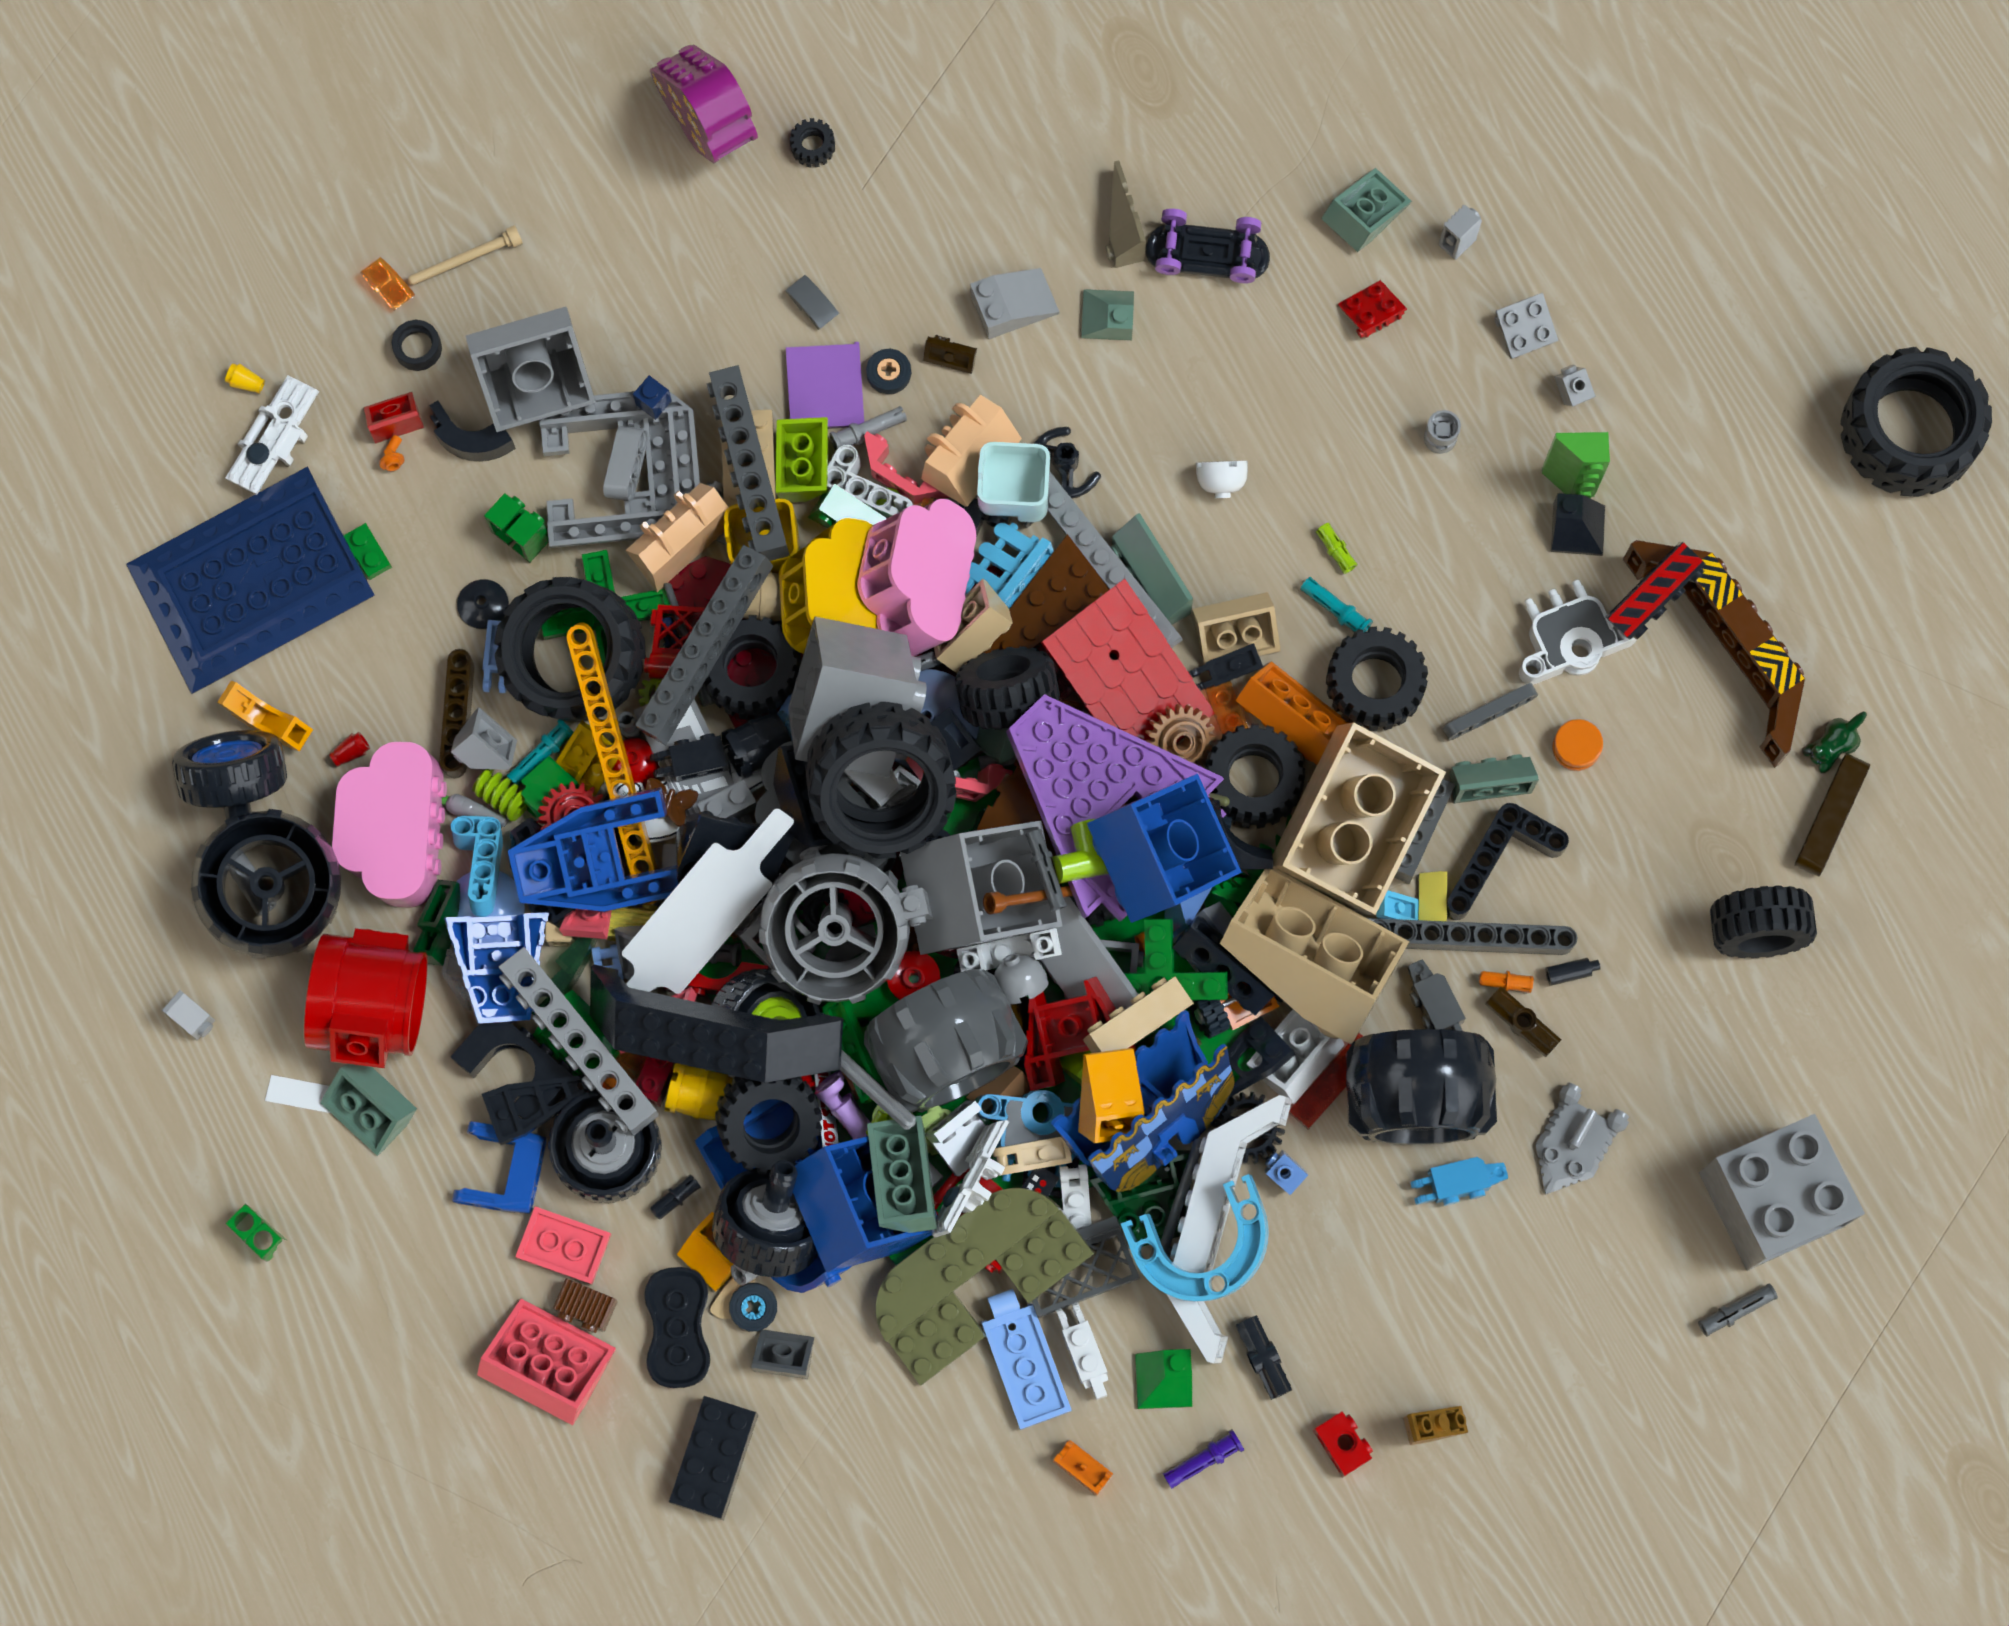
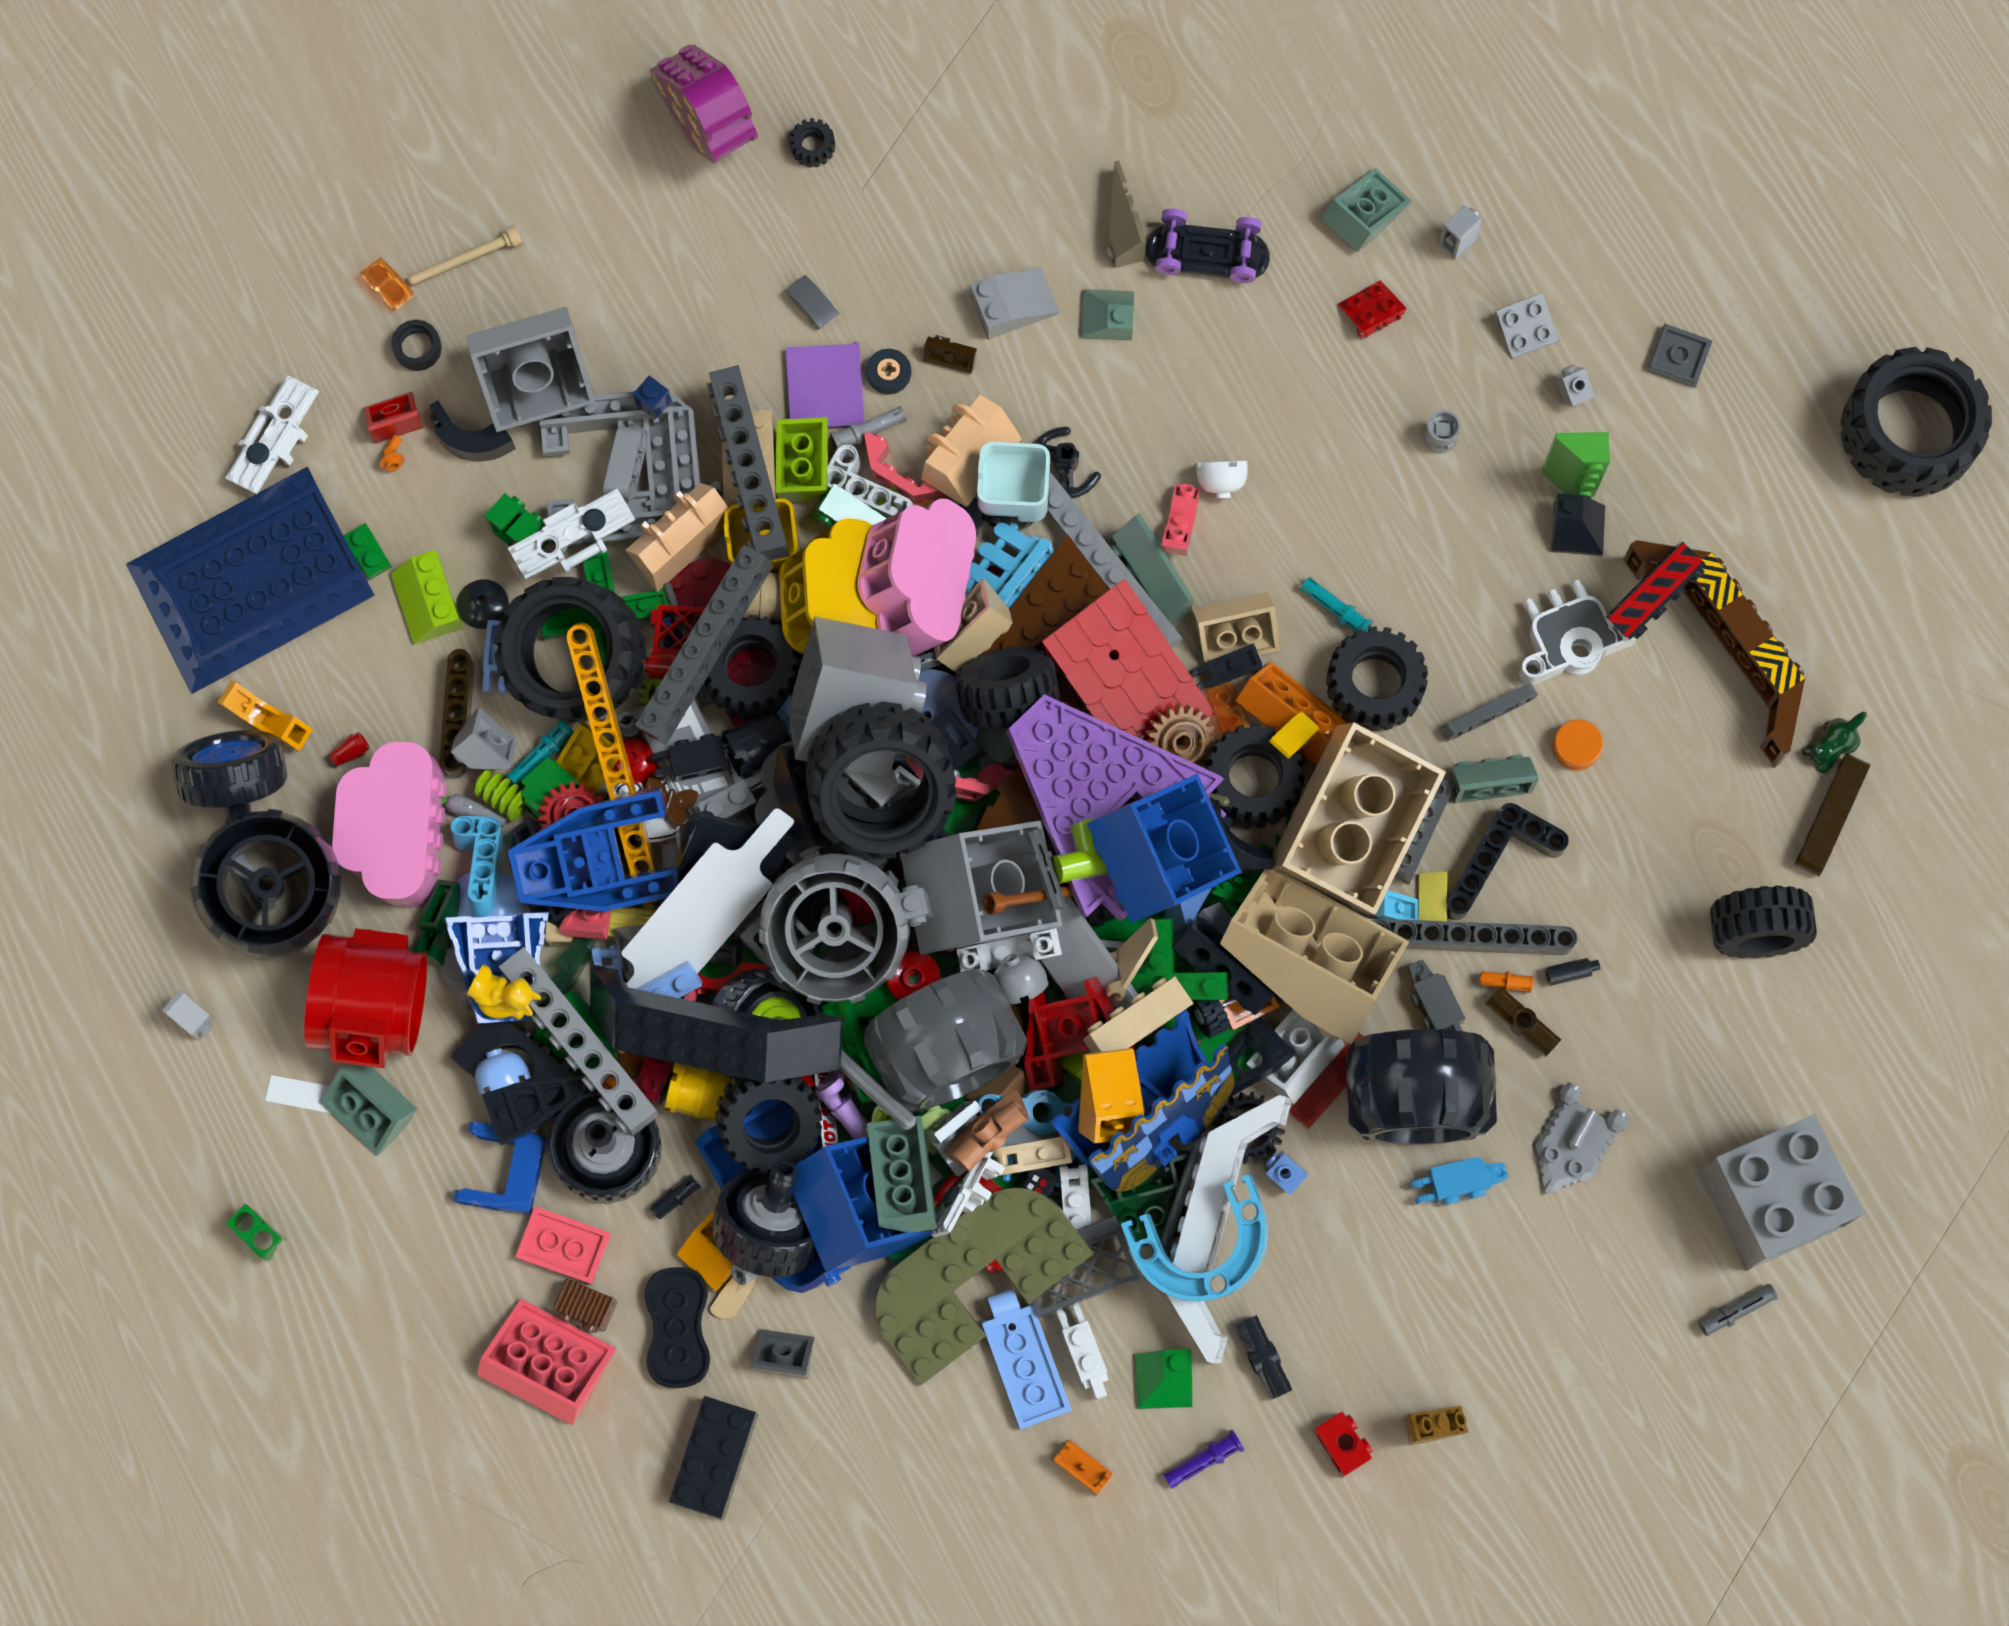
(243, 378): yellow cone -> none
(426, 597): none -> lime slope
(500, 1070): none -> light blue cylinder
(501, 999): none -> yellow animal
(568, 526): none -> white piece
(675, 982): none -> light blue plate
(752, 1321): black bush -> none
(988, 1131): none -> nougat panel
(1131, 956): none -> tan flag
(1181, 519): none -> coral slope
(1294, 735): none -> yellow slope
(1336, 548): lime pin -> none
(1679, 355): none -> dark grey tile

